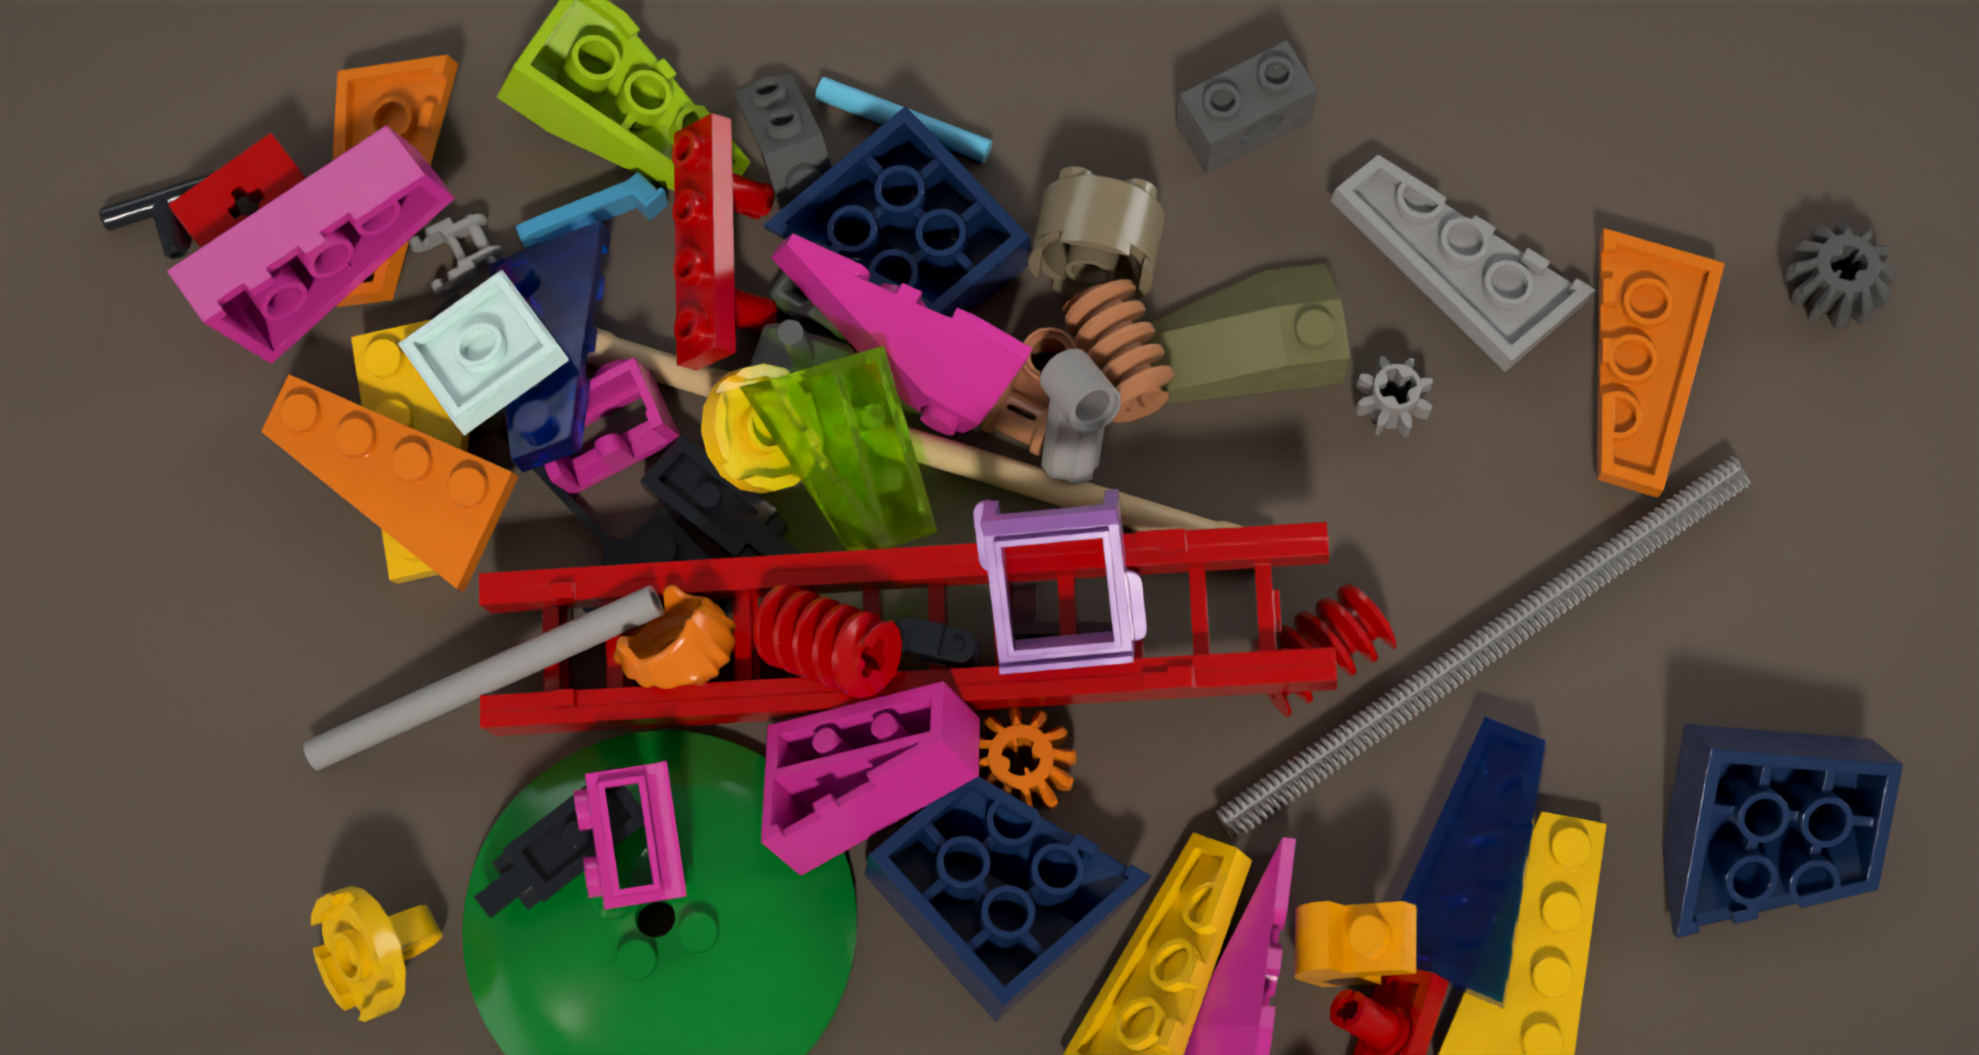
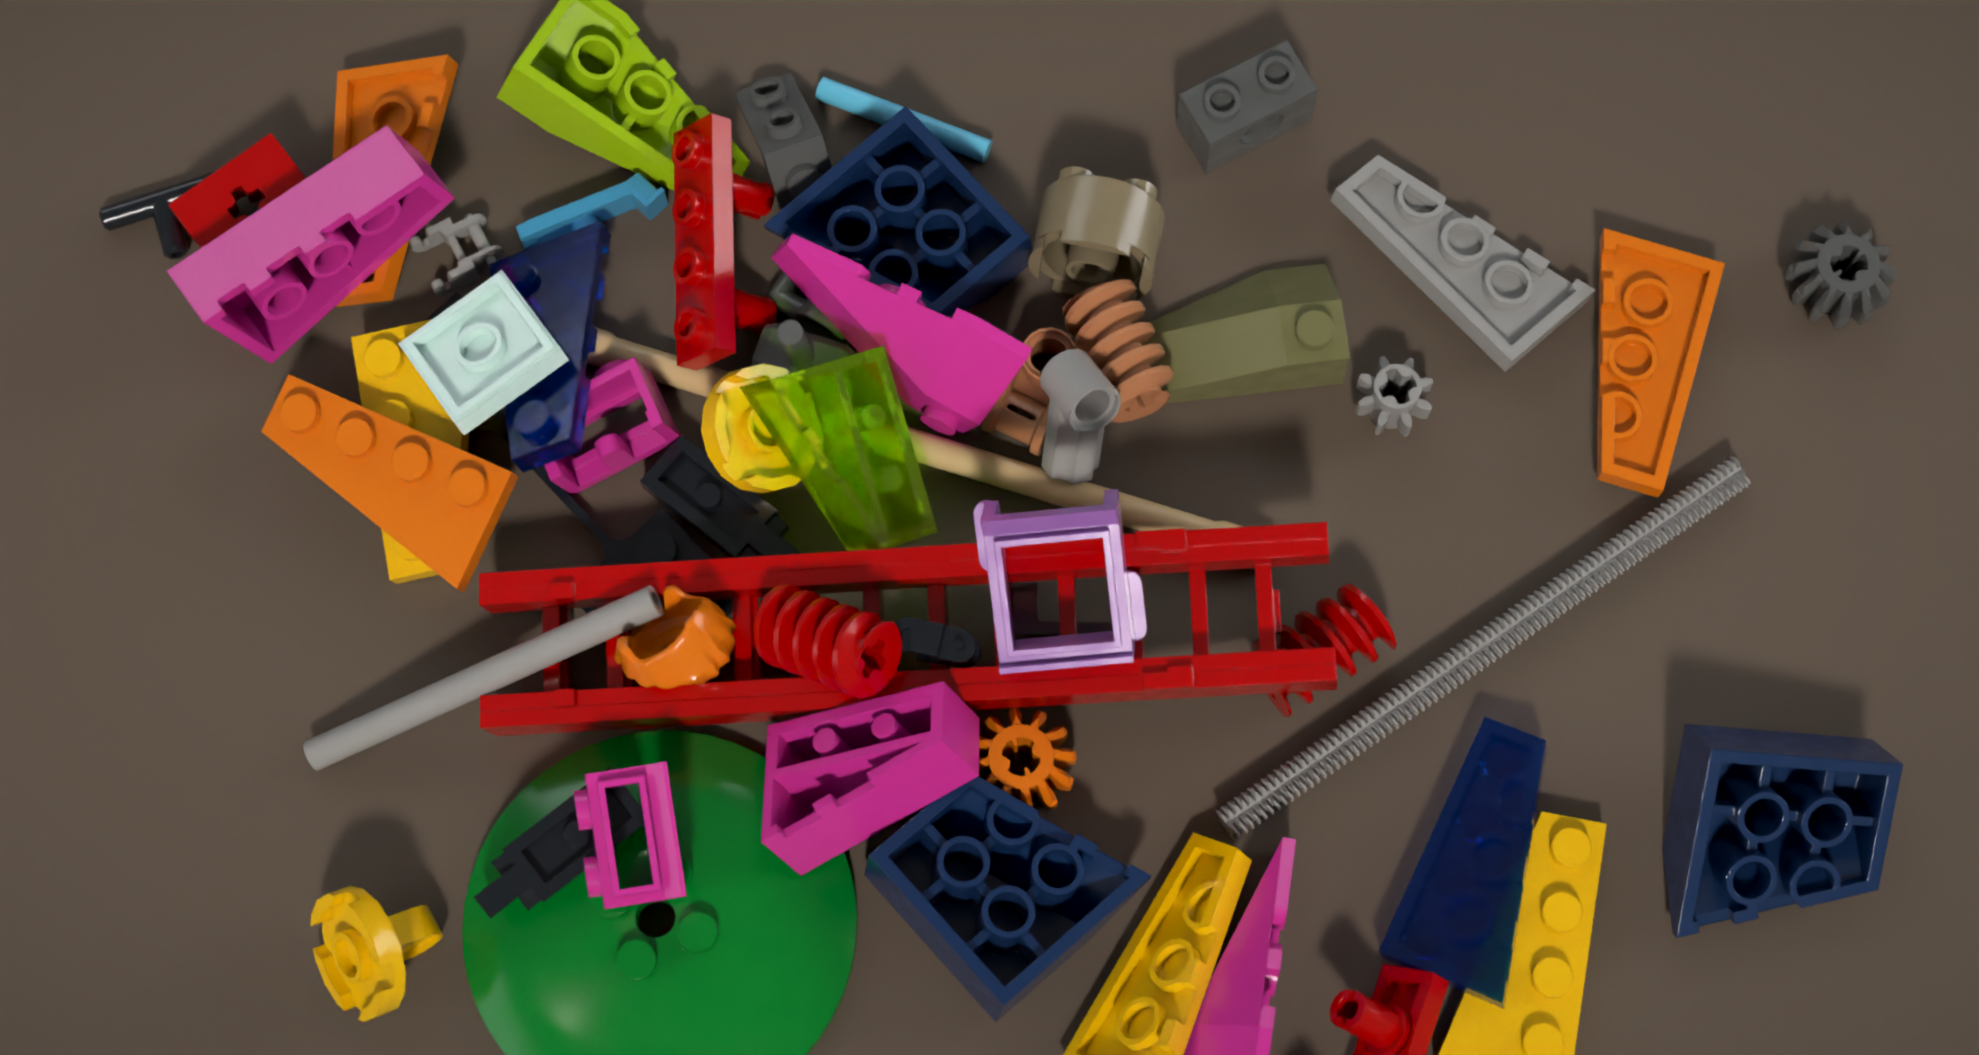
(1354, 942): light orange brick -> none

